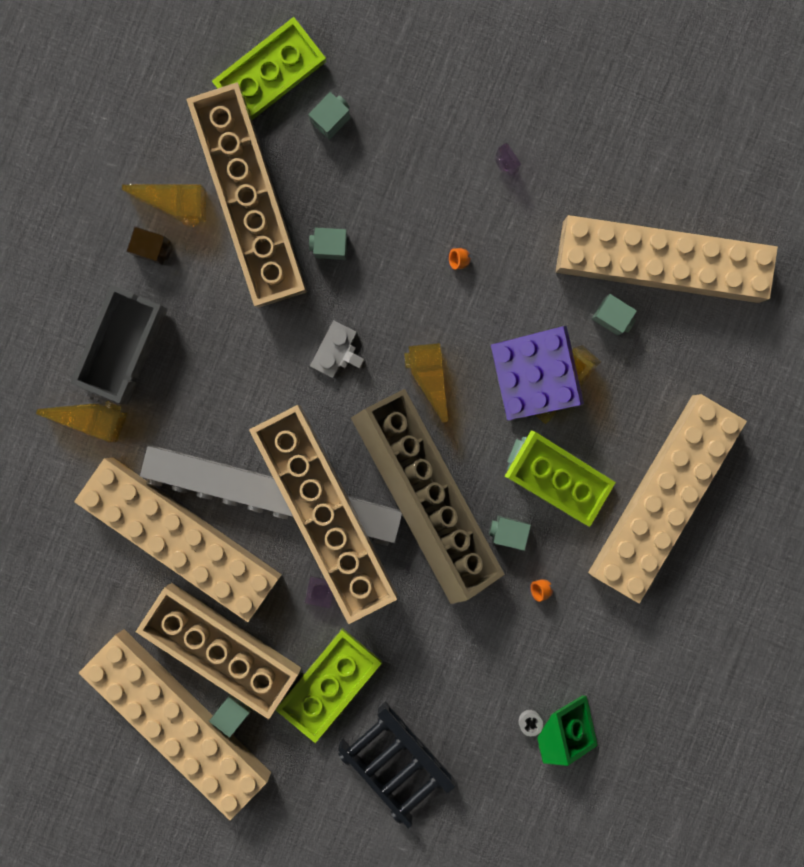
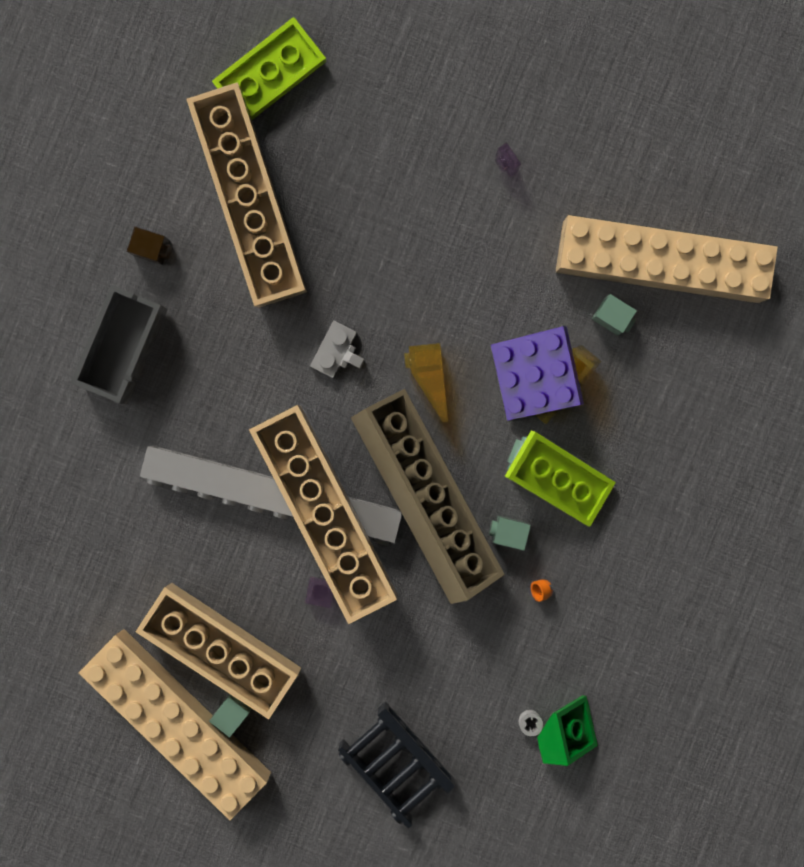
(98, 420): clear yellow slope -> none
(178, 201): clear yellow slope -> none
(178, 538): tan brick -> none
(328, 685): lime plate -> none
(329, 243): sand green brick -> none
(330, 115): sand green brick -> none
(459, 258): orange hinge -> none
(667, 497): tan brick -> none

